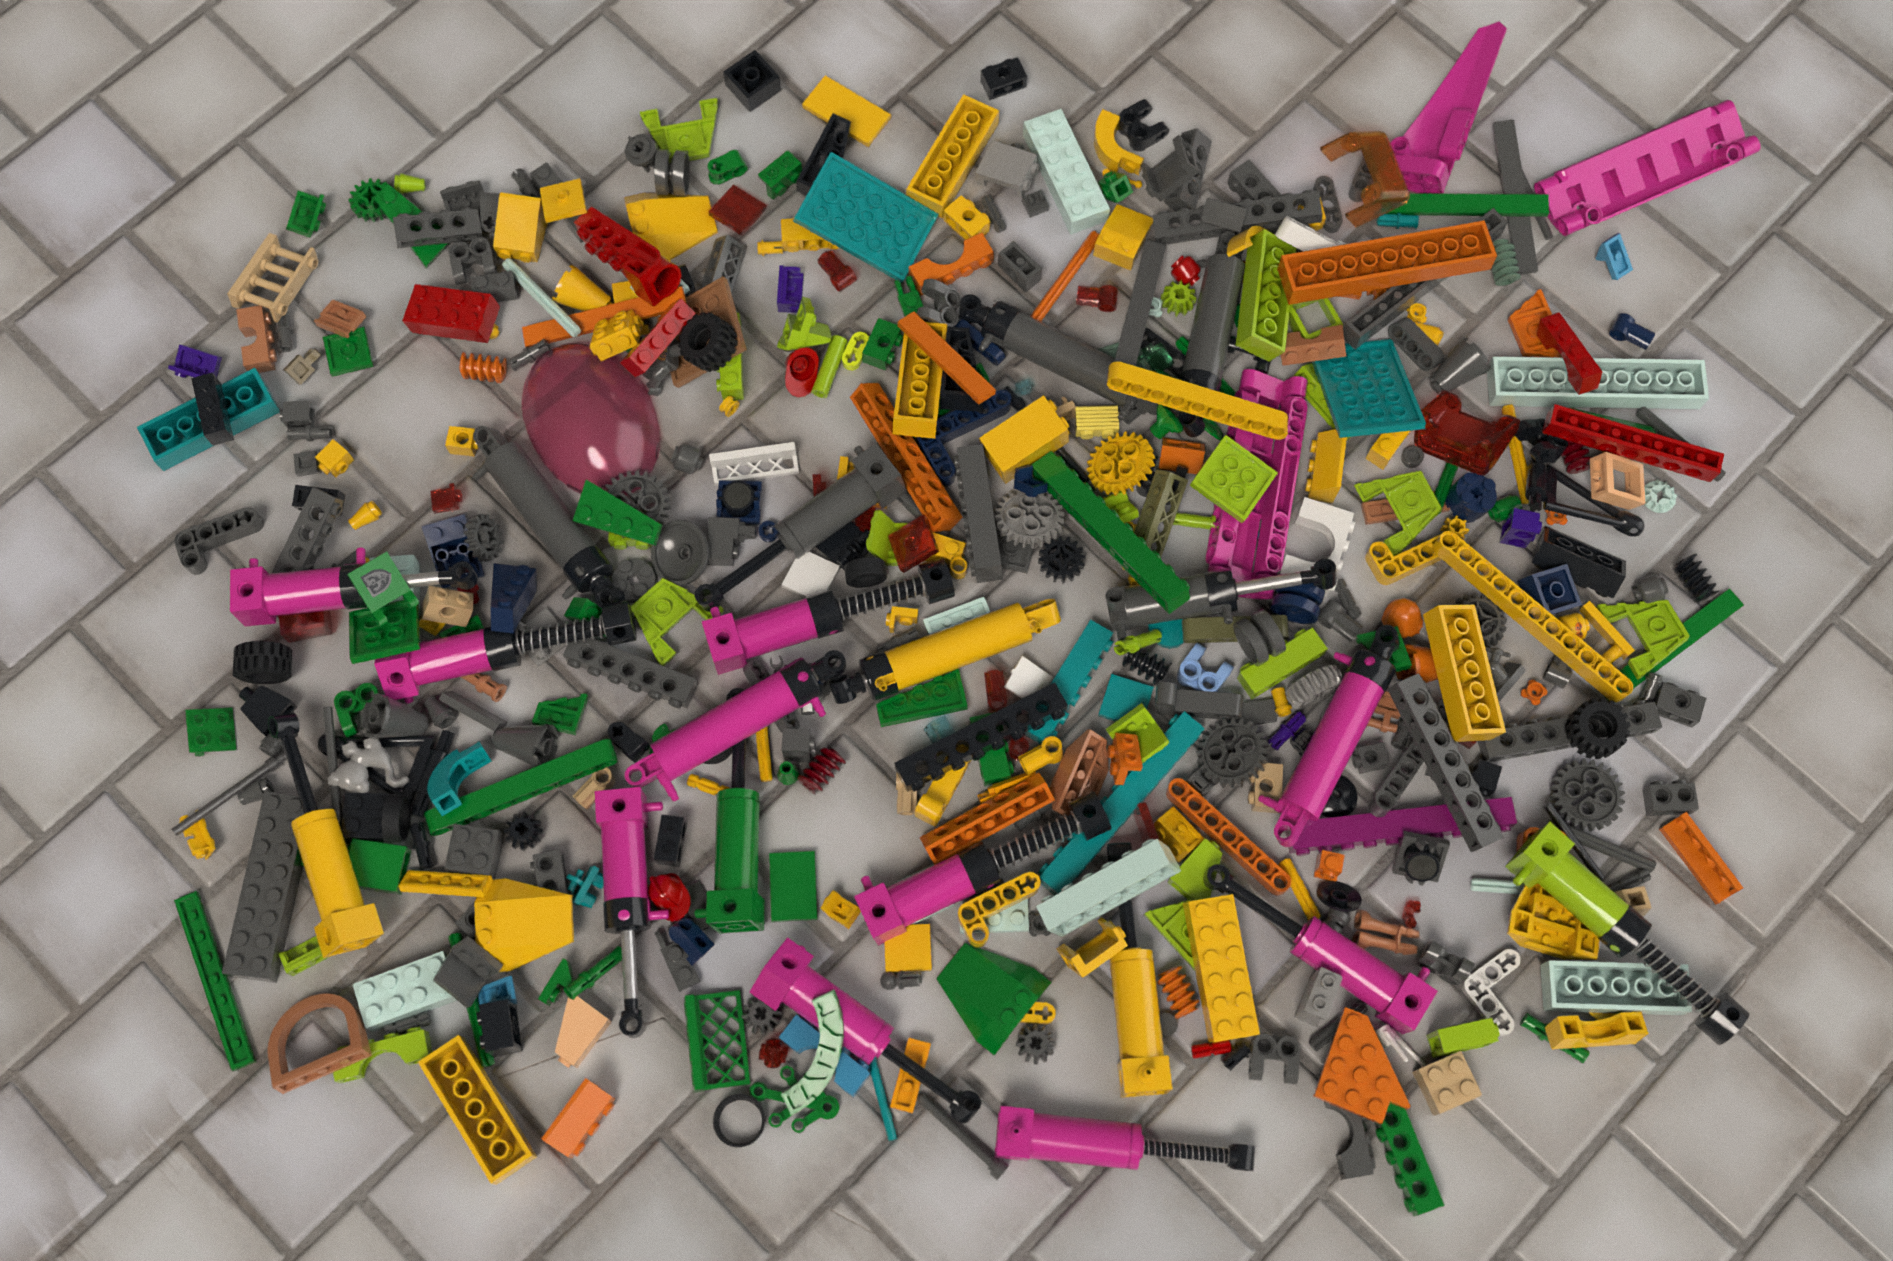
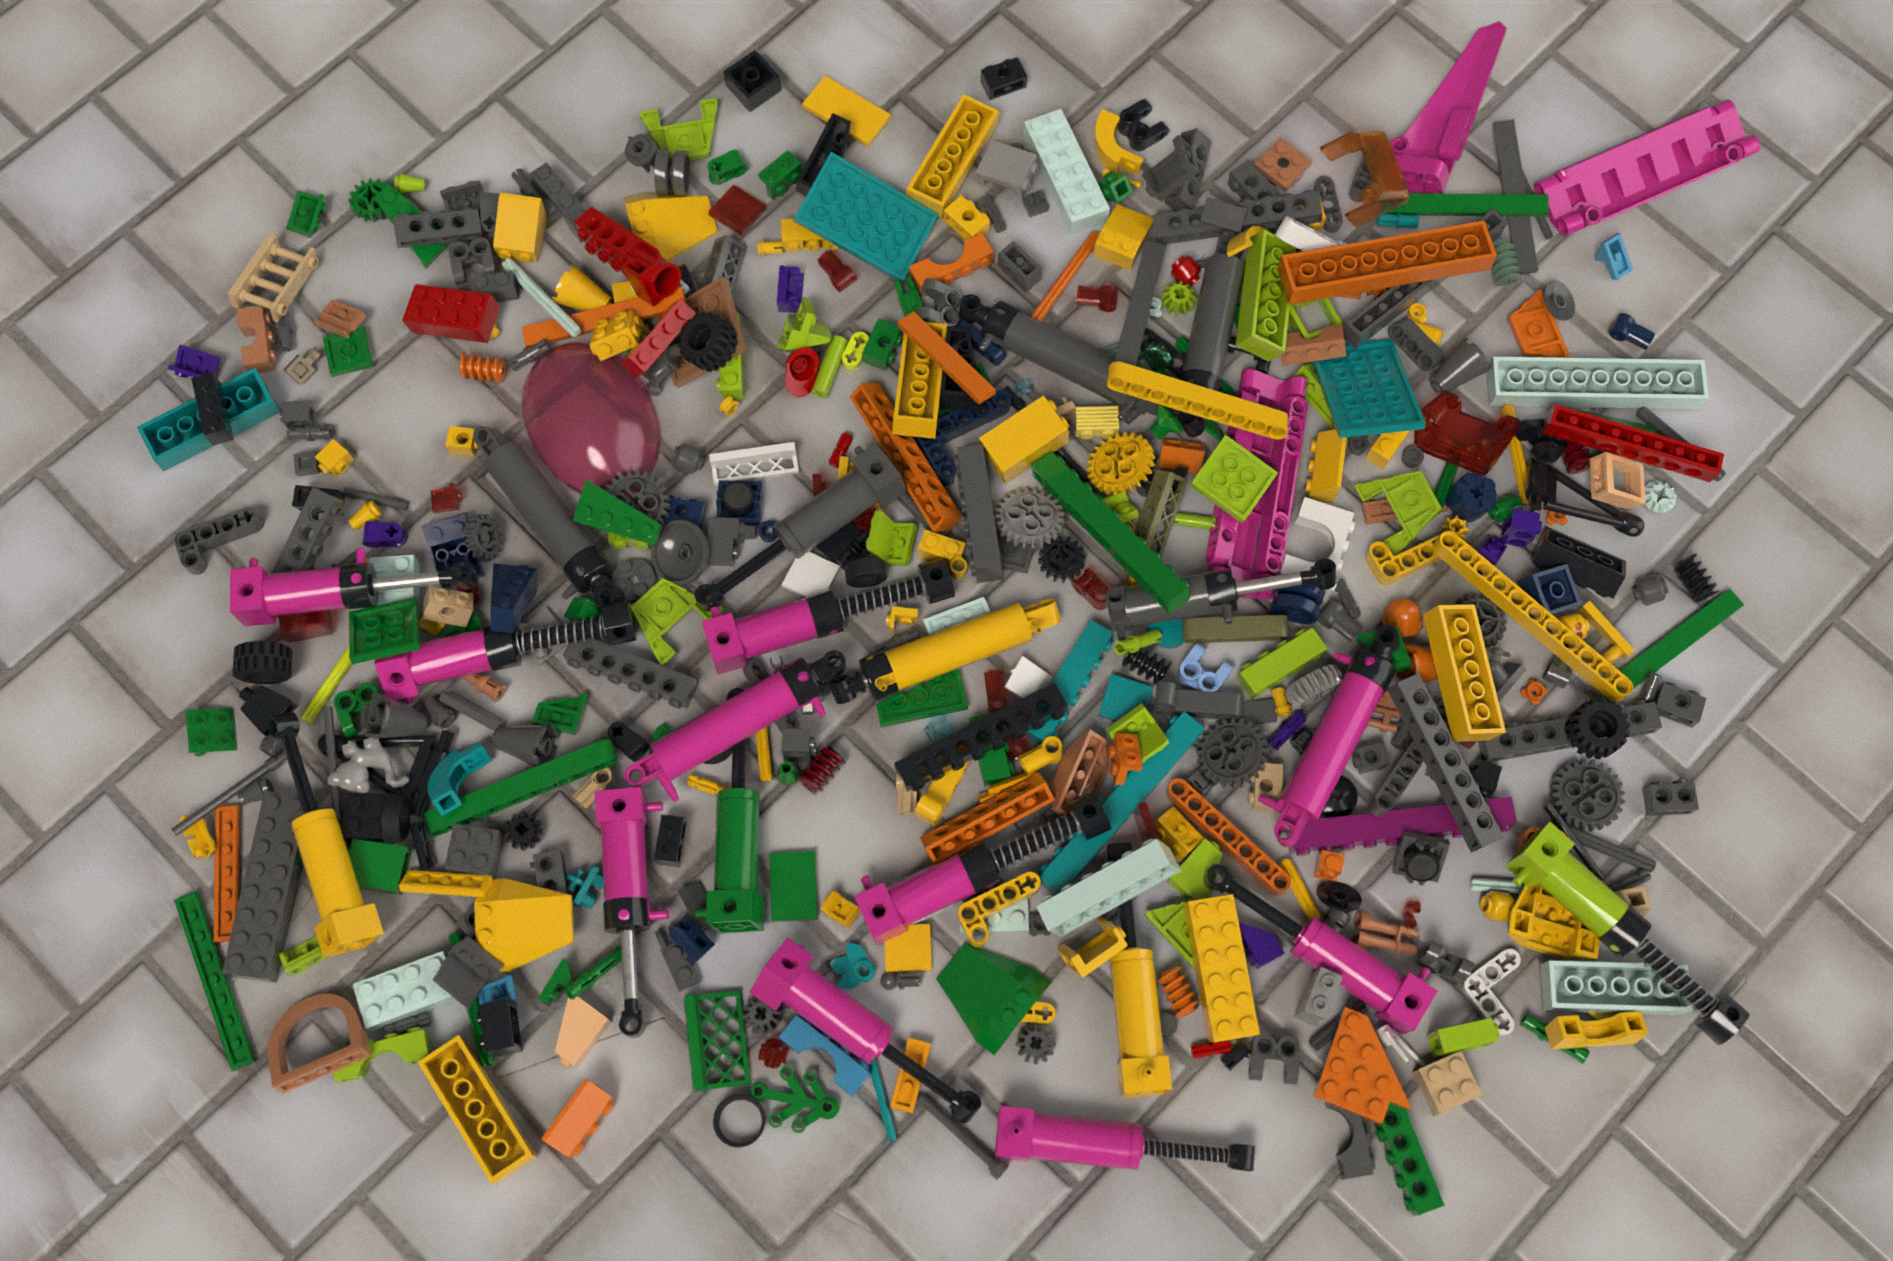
(226, 870): none -> orange tile
(327, 688): none -> neon yellow axle
(375, 498): none -> dark grey bar
(380, 534): none -> dark purple piece
(380, 584): green flag -> none
(563, 200): yellow plate -> none
(670, 894): red piece -> none
(694, 510): none -> dark blue brick
(827, 1054): tile -> none
(842, 447): none -> red piece
(849, 967): none -> teal plate
(913, 543): clear red tile -> none
(1025, 483): dark blue bracket -> none
(1089, 586): none -> clear red piece
(1259, 637): dark grey wheel -> none
(1260, 946): none -> dark purple slope
(1283, 164): none -> nougat piece
(1362, 449): none -> dark grey bush
(1492, 550): none -> dark purple slope
(1497, 906): none -> yellow head
(1559, 300): none -> dark grey dish
(1581, 367): red arch -> none
(1656, 628): lime wing -> none
(1701, 858): orange fence -> none

